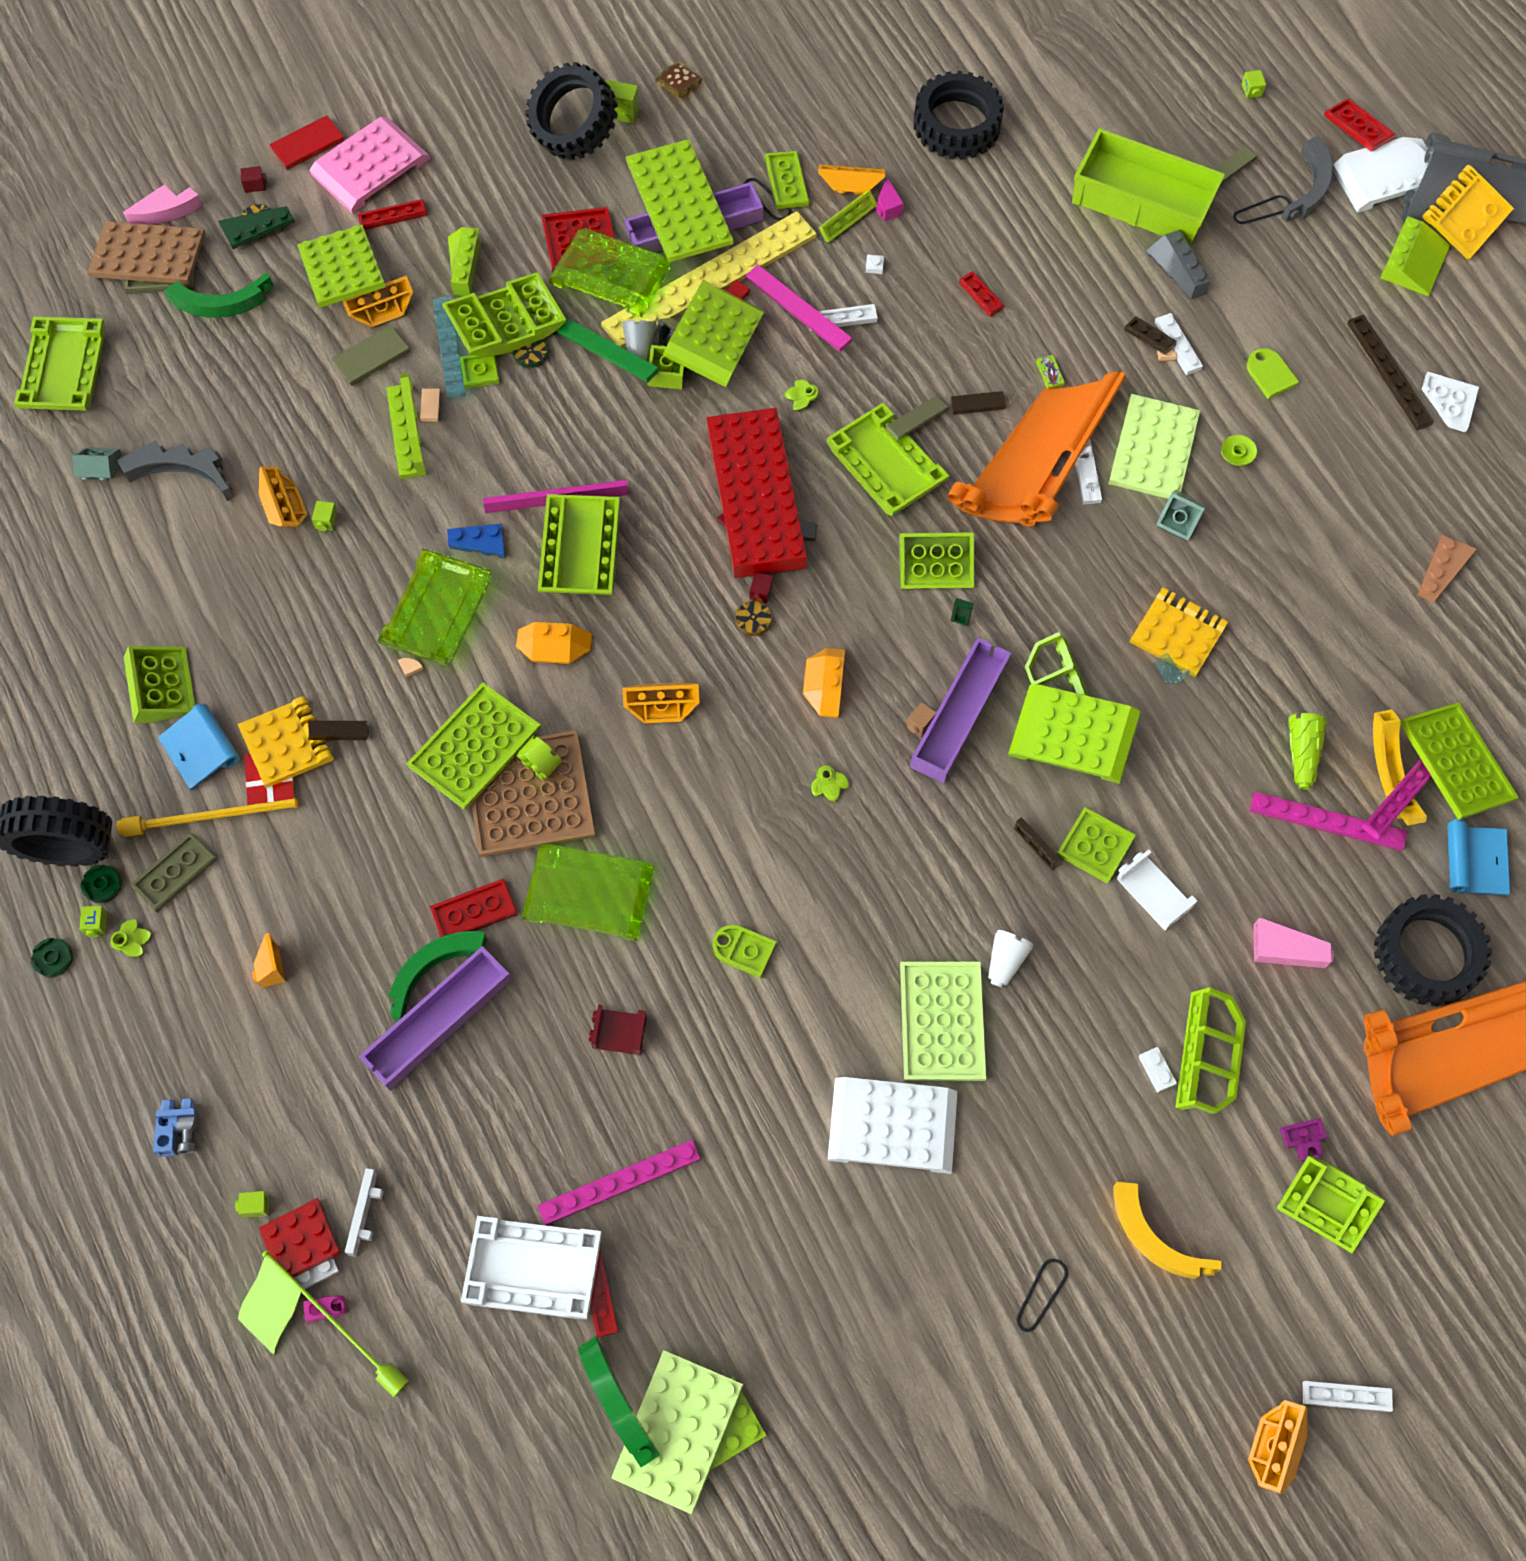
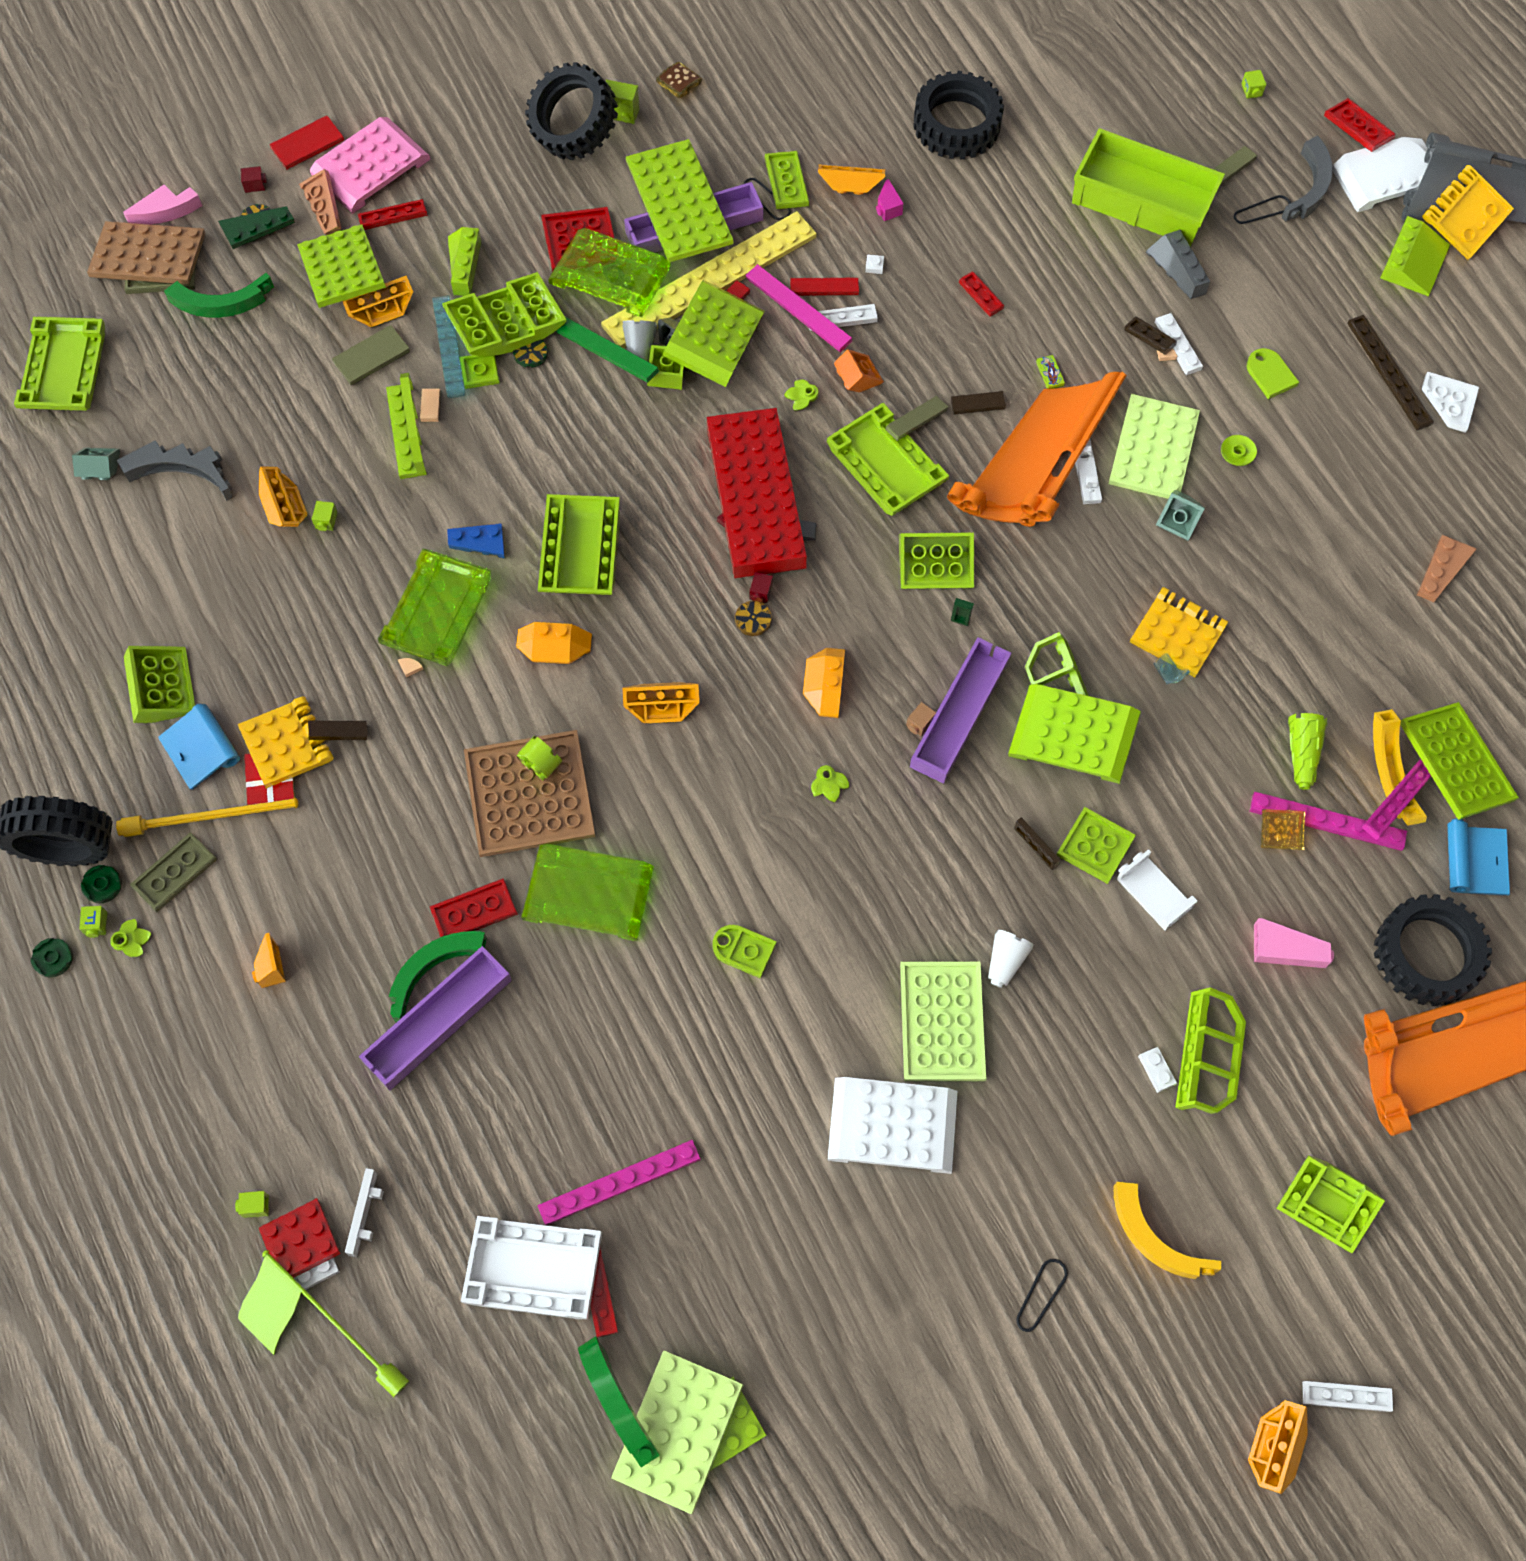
(174, 1121): medium blue hips -> none
(322, 200): none -> nougat wing
(333, 1305): dark pink leg -> none
(473, 746): lime plate -> none
(538, 498): dark pink tile -> none
(618, 1031): dark red panel -> none
(824, 286): none -> red tile
(848, 216): lime plate -> none
(857, 371): none -> orange slope
(1283, 829): none -> clear yellow slope
(1305, 1137): magenta plate -> none

